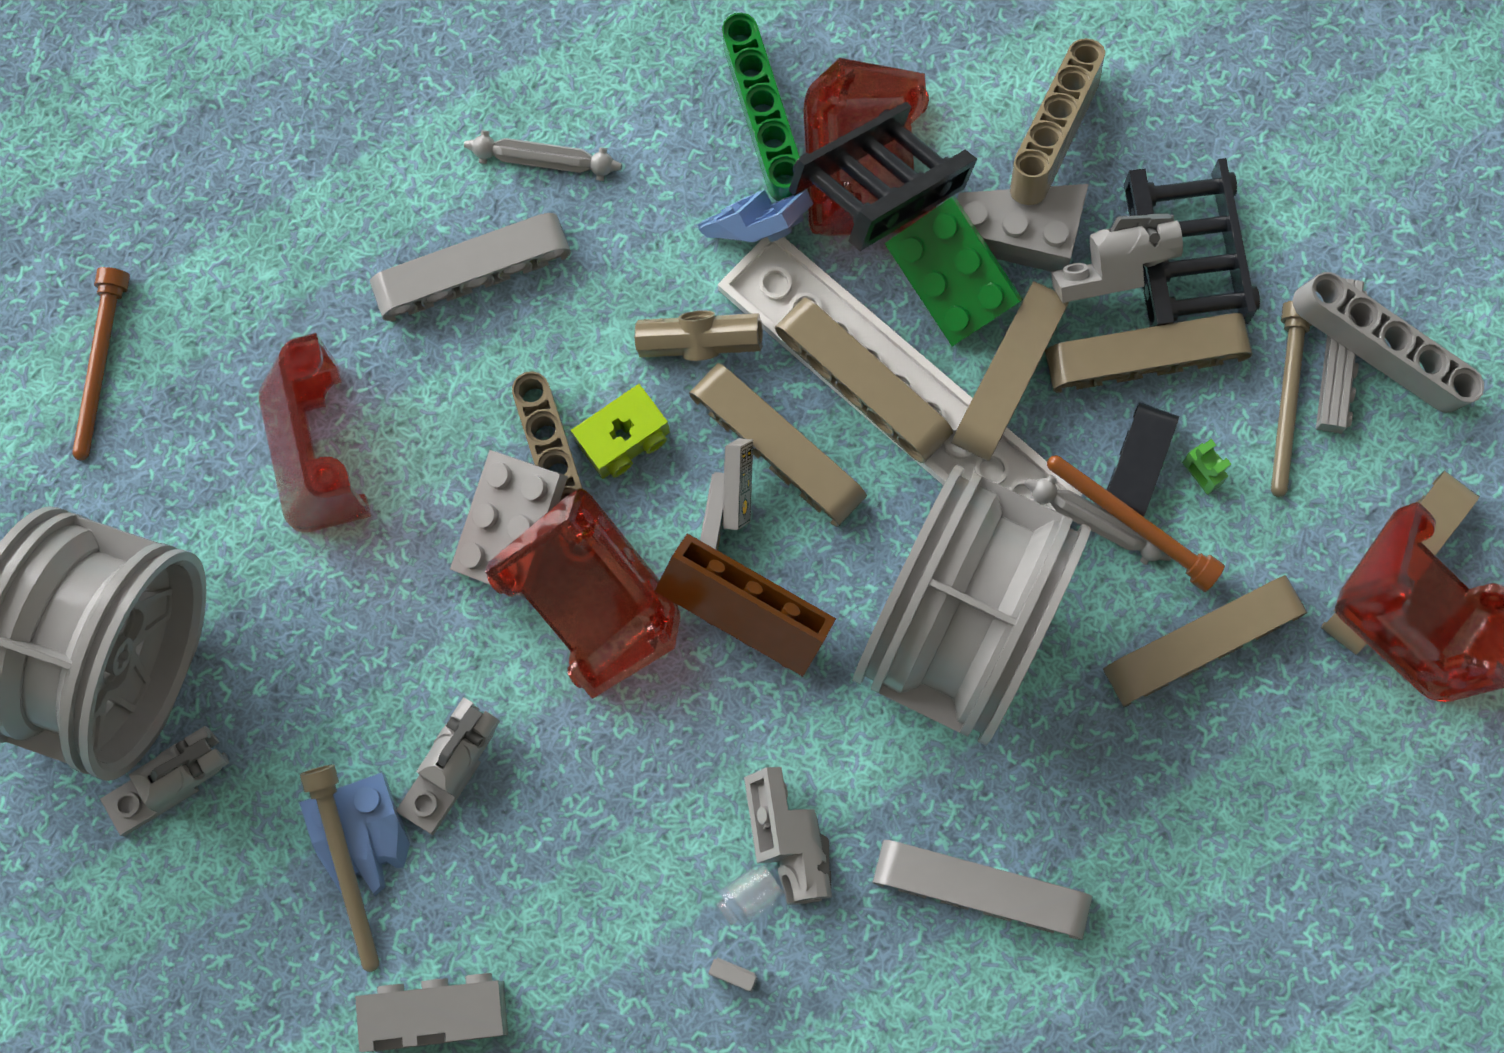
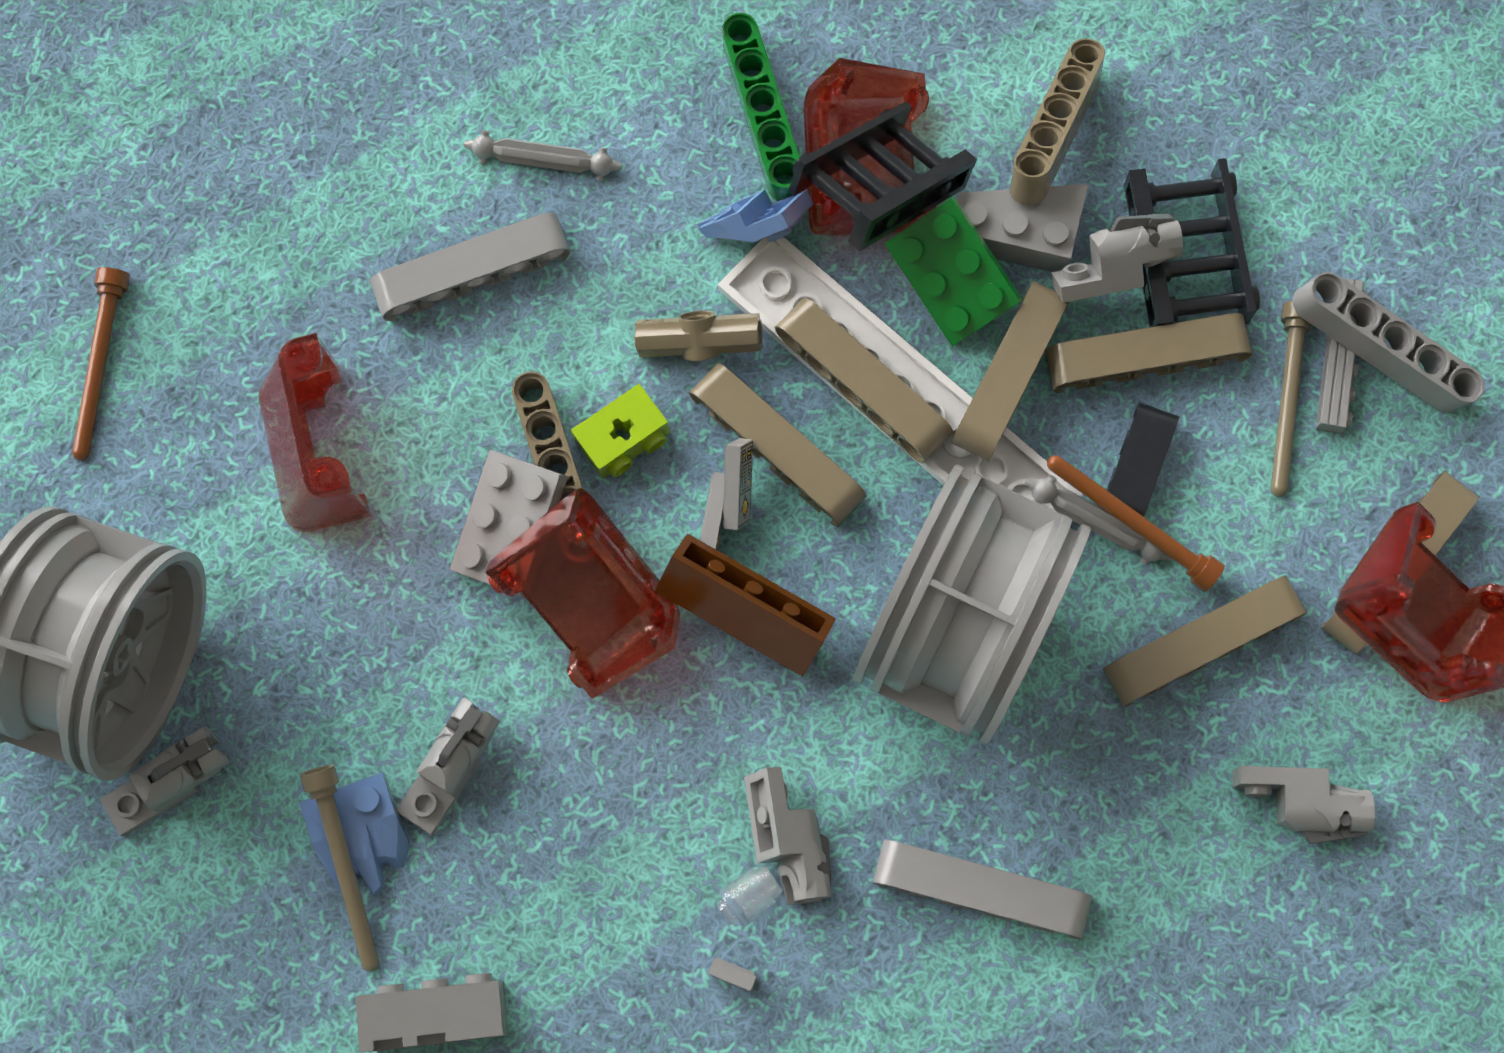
(1207, 466): bright green plate -> none
(1308, 803): none -> light grey plate

